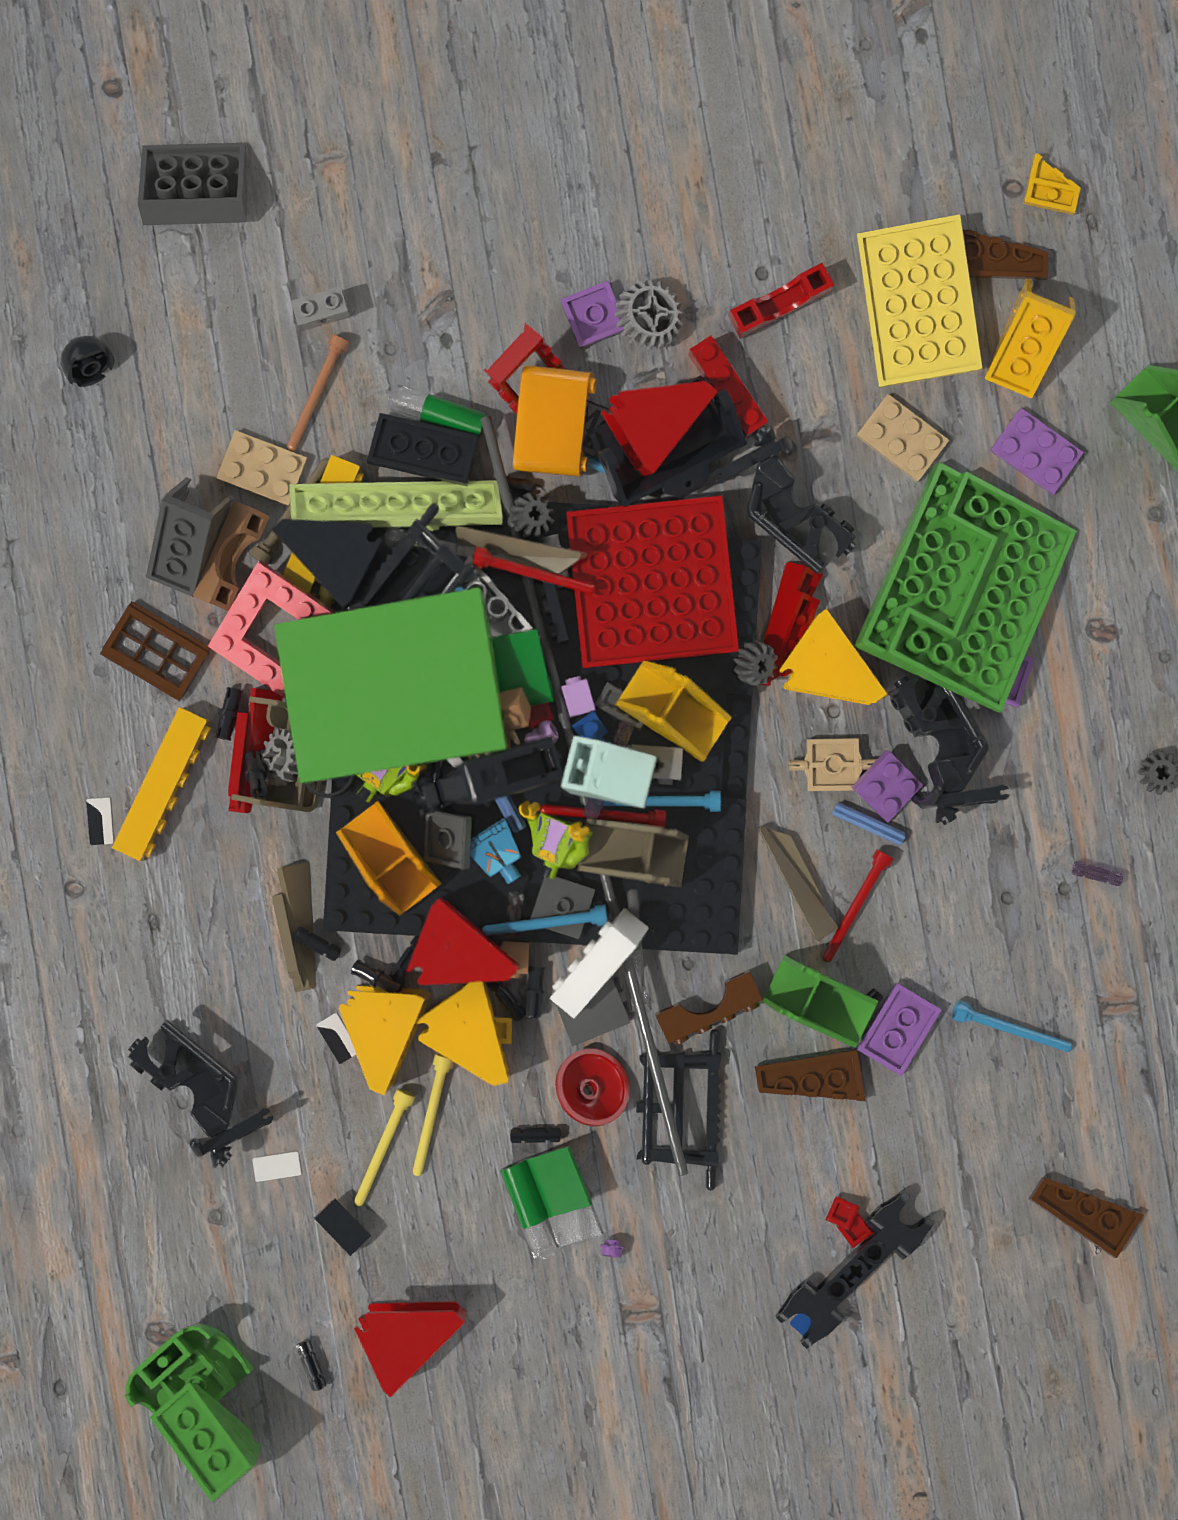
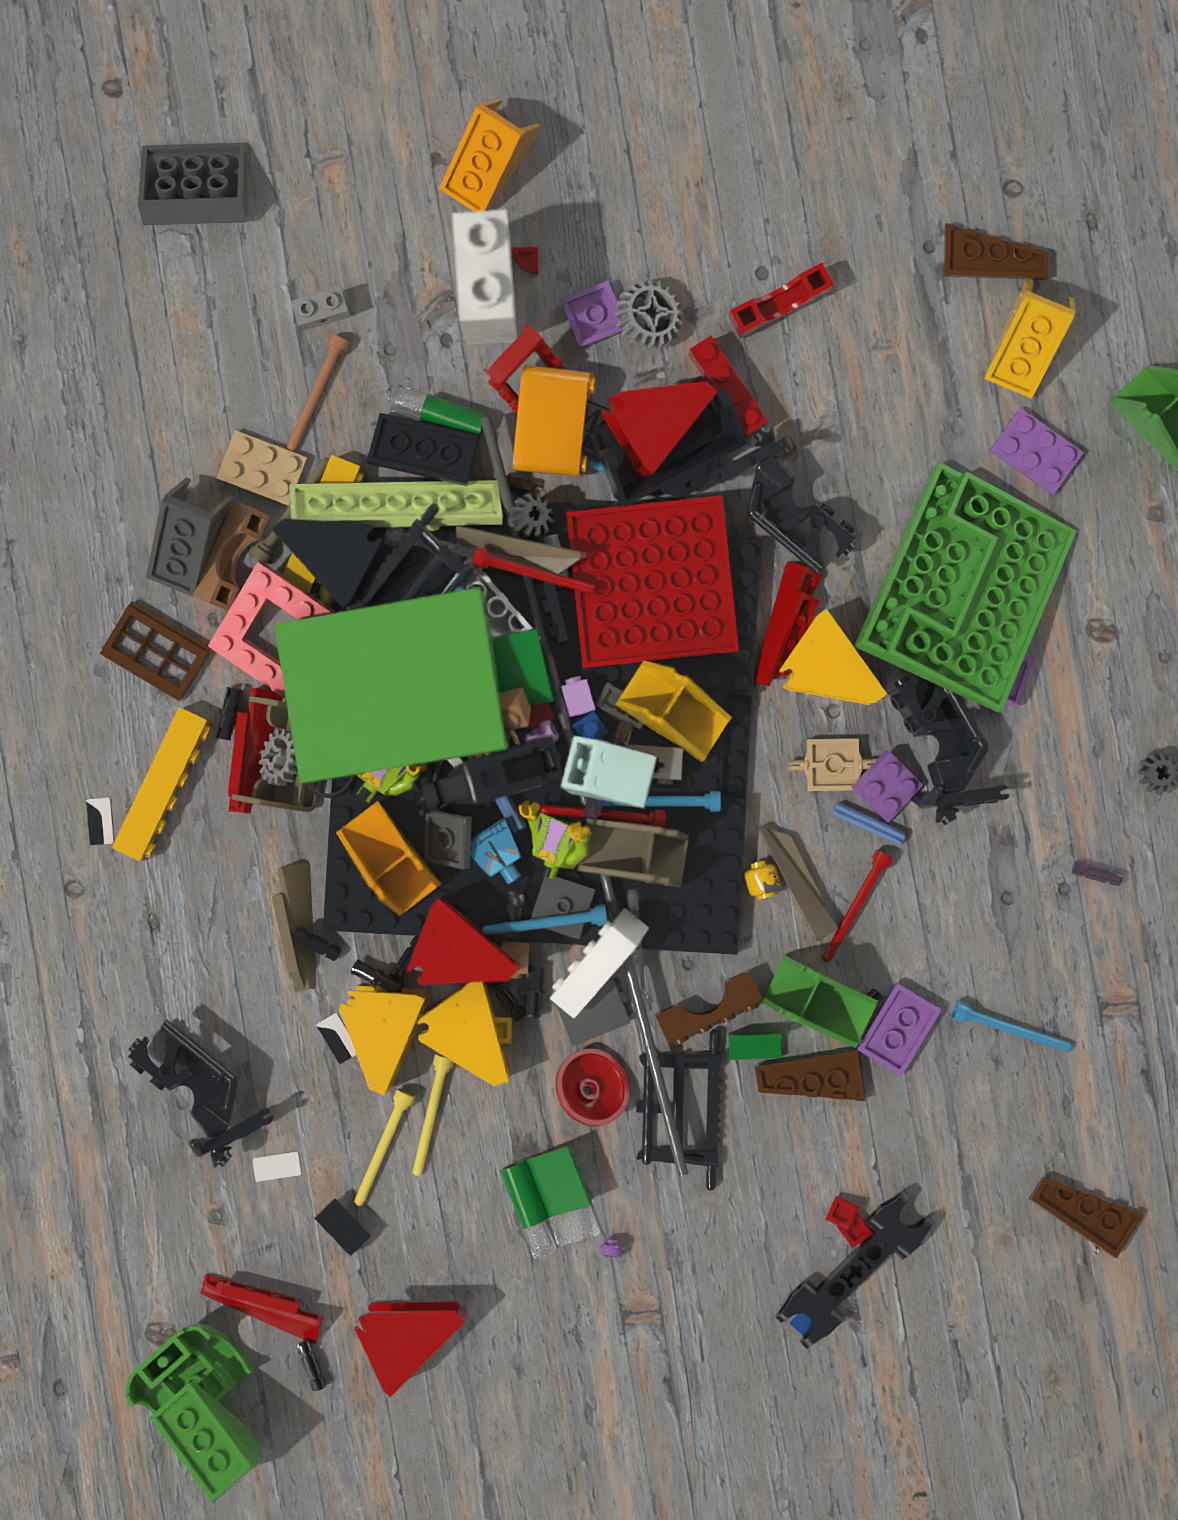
(86, 360): black cylinder -> none
(256, 774): black pin -> none
(265, 1305): none -> red wedge
(485, 277): none -> white brick
(486, 157): none -> light orange ladder
(526, 258): none -> red tile
(535, 1135): black axle -> none
(754, 1045): none -> green panel
(755, 663): dark grey gear -> none
(762, 880): none -> yellow head
(902, 438): tan plate -> none
(919, 301): light yellow plate -> none
(1050, 189): yellow wing -> none

